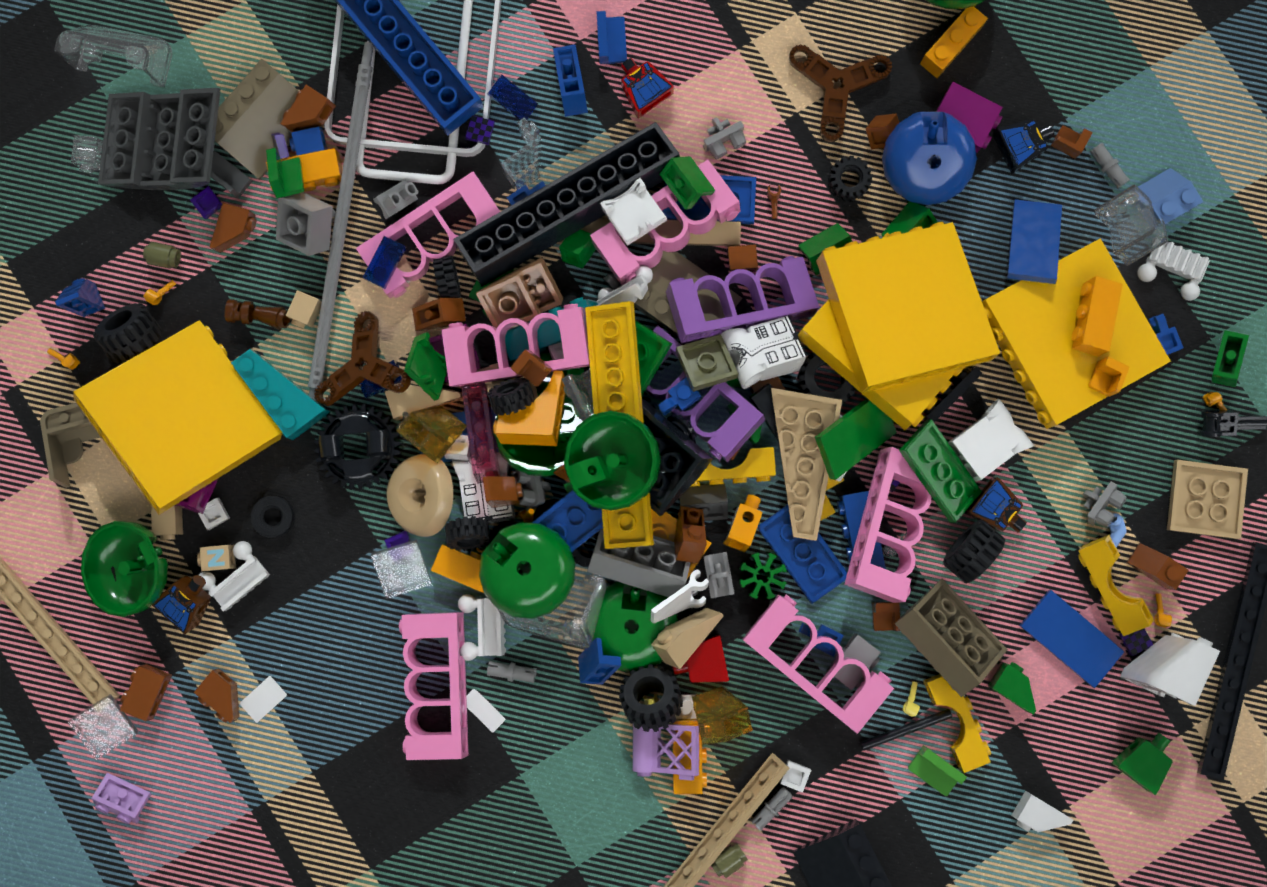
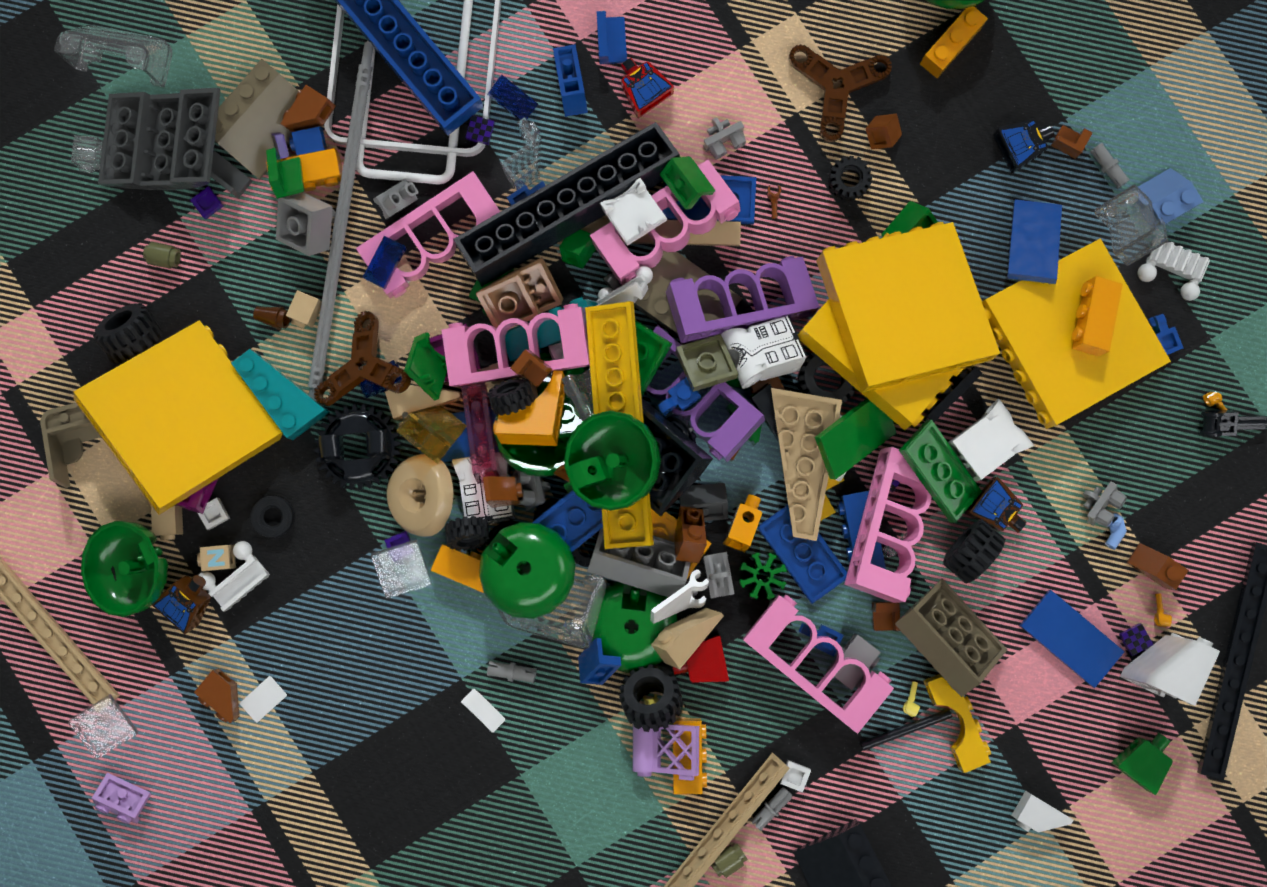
(69, 361): light orange hand -> none
(81, 298): blue slope -> none
(145, 692): dark orange brick -> none
(155, 297): light orange hand -> none
(232, 227): dark orange slope -> none
(239, 311): reddish brown wheel -> none
(435, 745): bright pink fence -> none
(438, 313): dark orange slope -> none
(446, 277): black tyre -> none
(459, 450): white plate -> none
(490, 628): white gear -> none
(527, 516): hand -> none
(687, 710): white plate -> none
(720, 716): clear yellow slope -> none
(743, 257): dark orange panel -> none
(757, 464): yellow arch -> none
(814, 246): green panel -> none
(929, 157): blue piece -> none
(935, 771): bright green panel -> none
(972, 110): magenta panel -> none
(1014, 686): green slope -> none
(1108, 376): light orange panel -> none
(1127, 612): yellow arch -> none
(1207, 499): tan plate -> none
(1230, 358): green brick -> none

